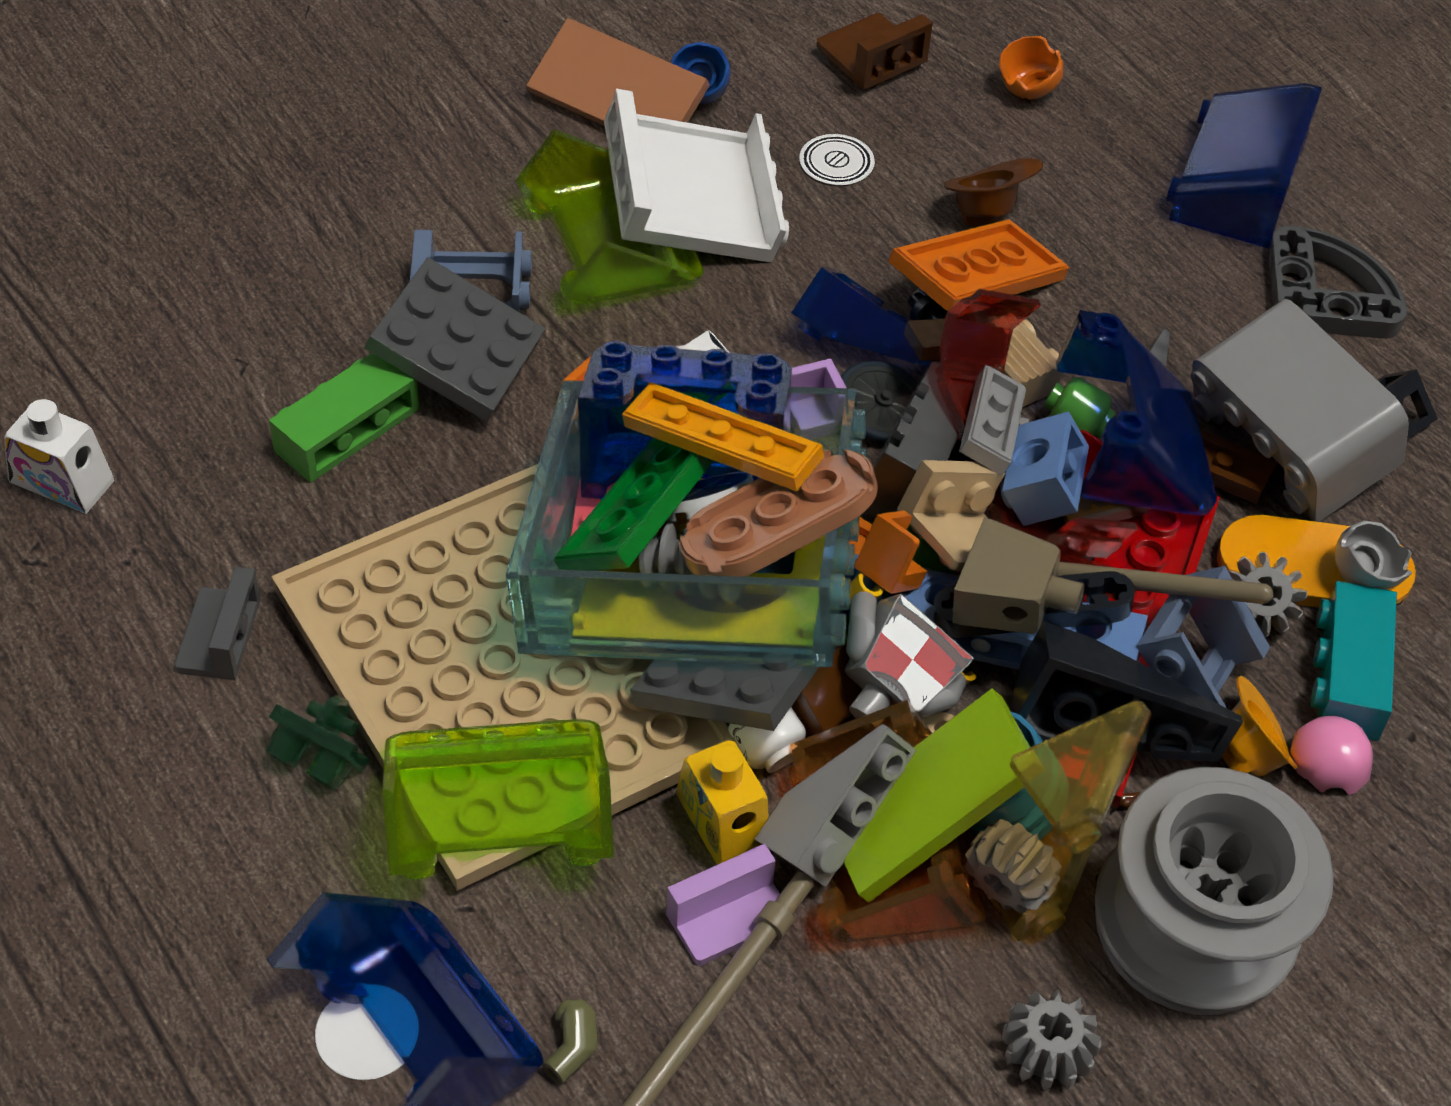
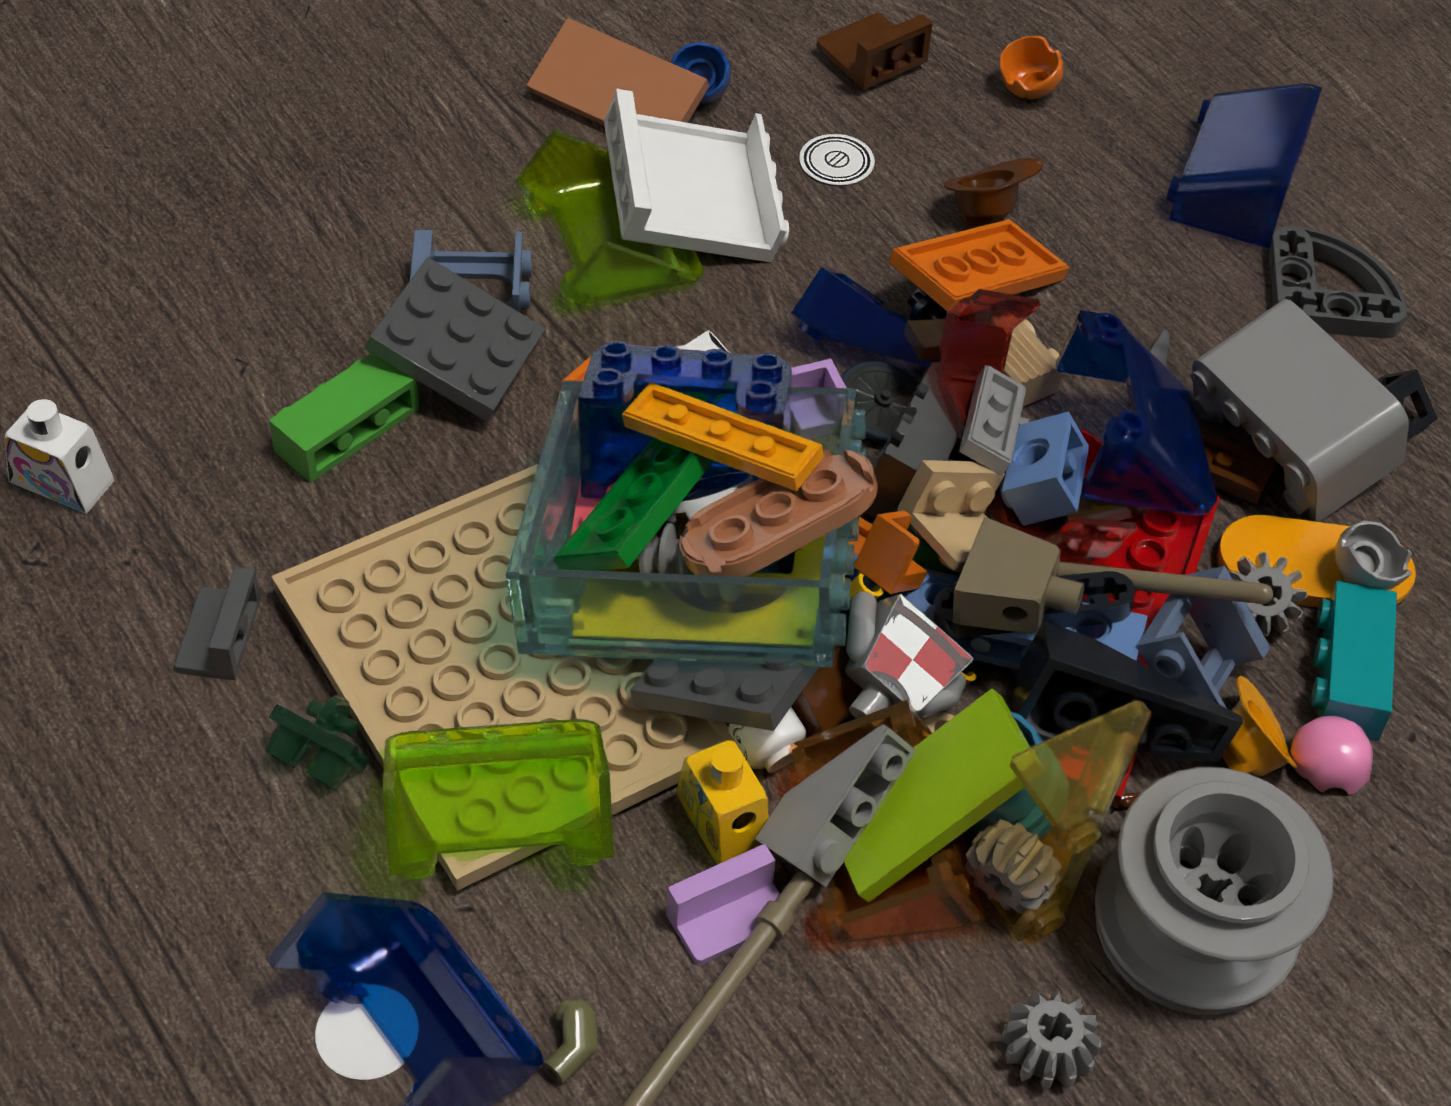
(1085, 403): bright green head -> none

